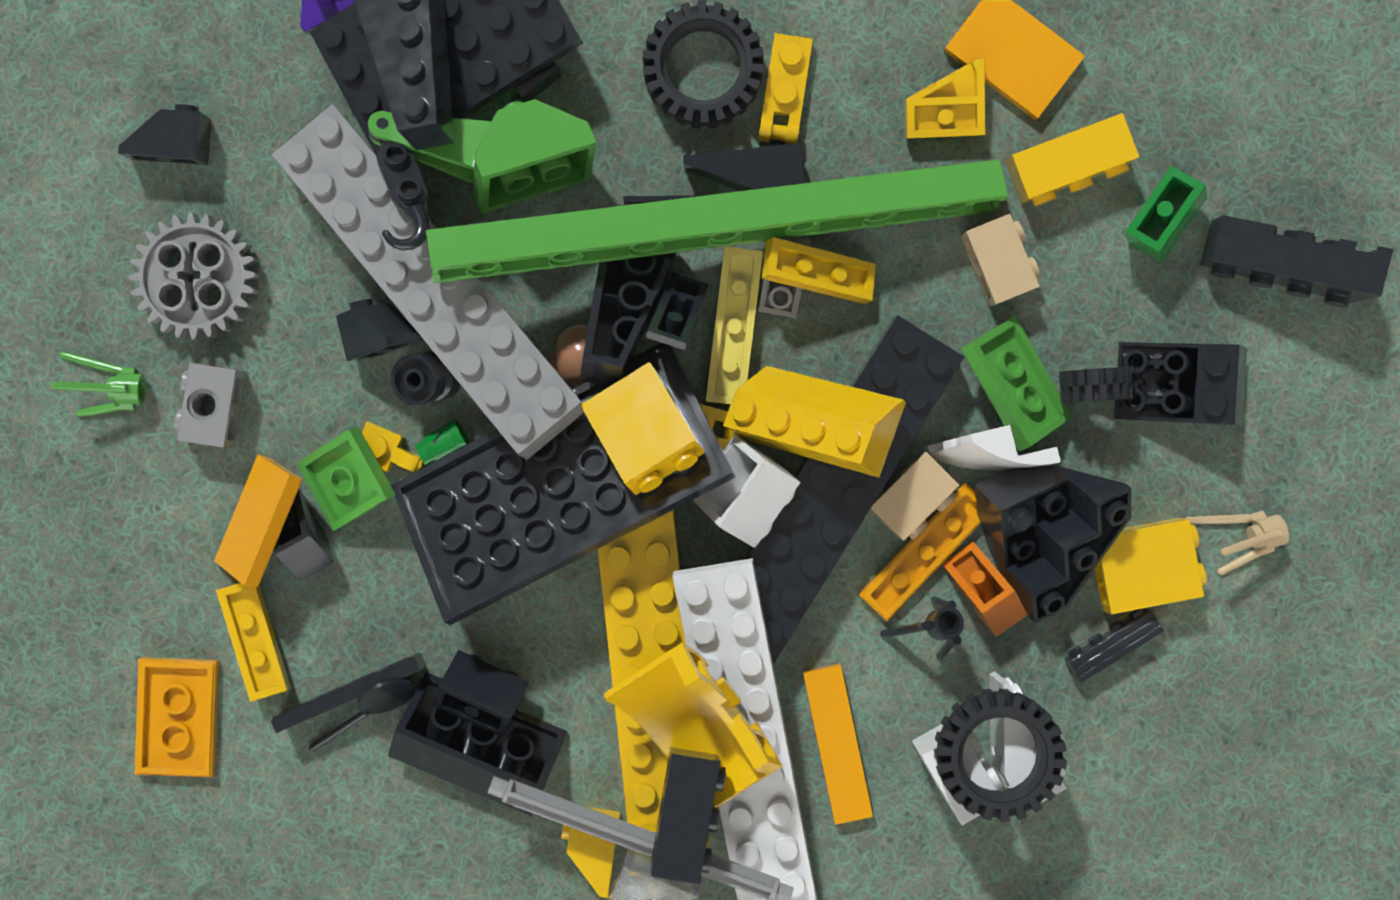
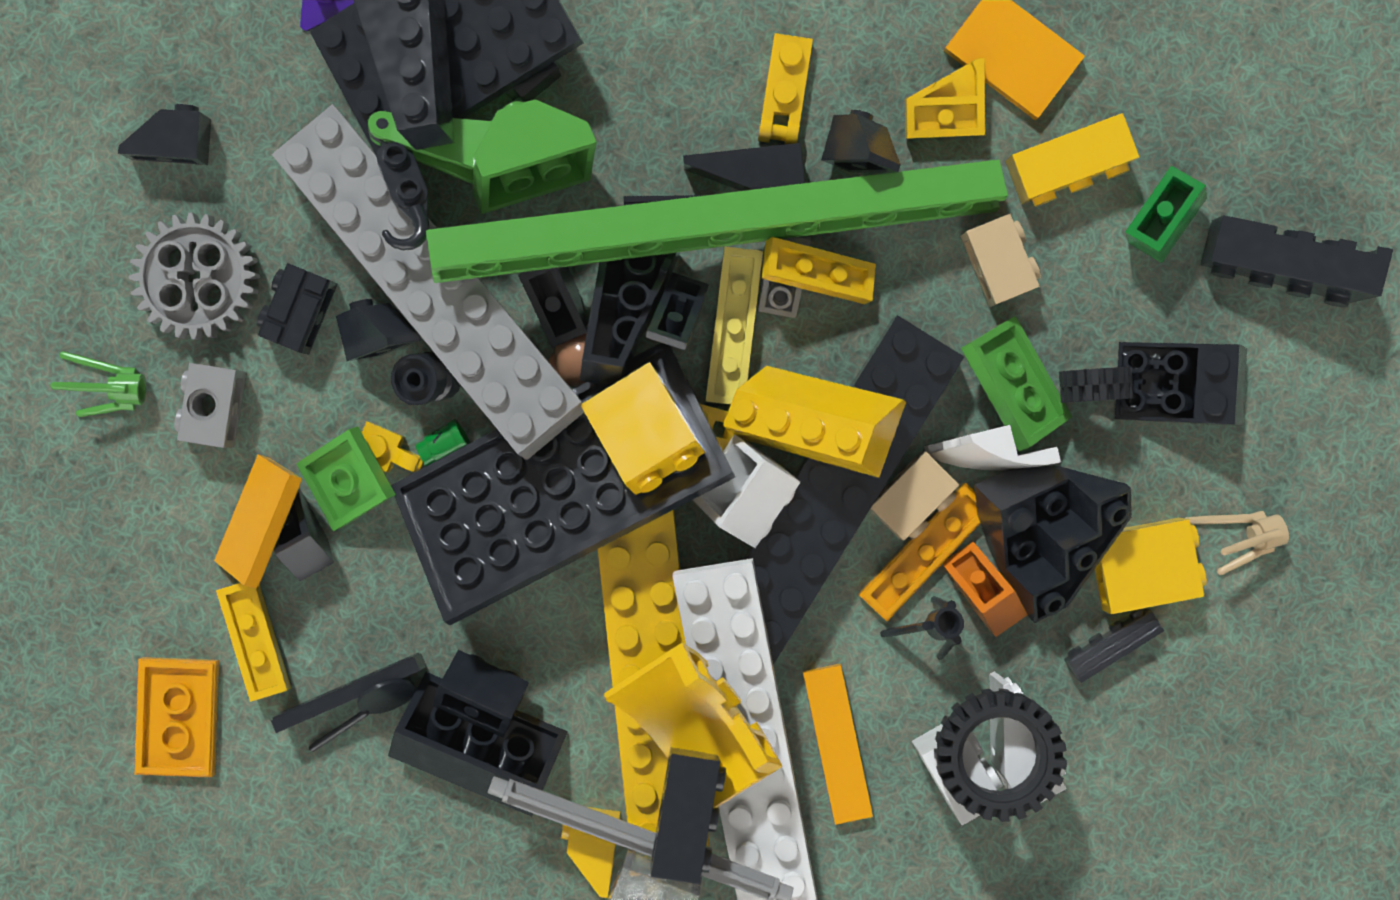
(296, 308): none -> black brick
(555, 303): none -> black slope
(693, 20): black tyre -> none
(860, 145): none -> black slope

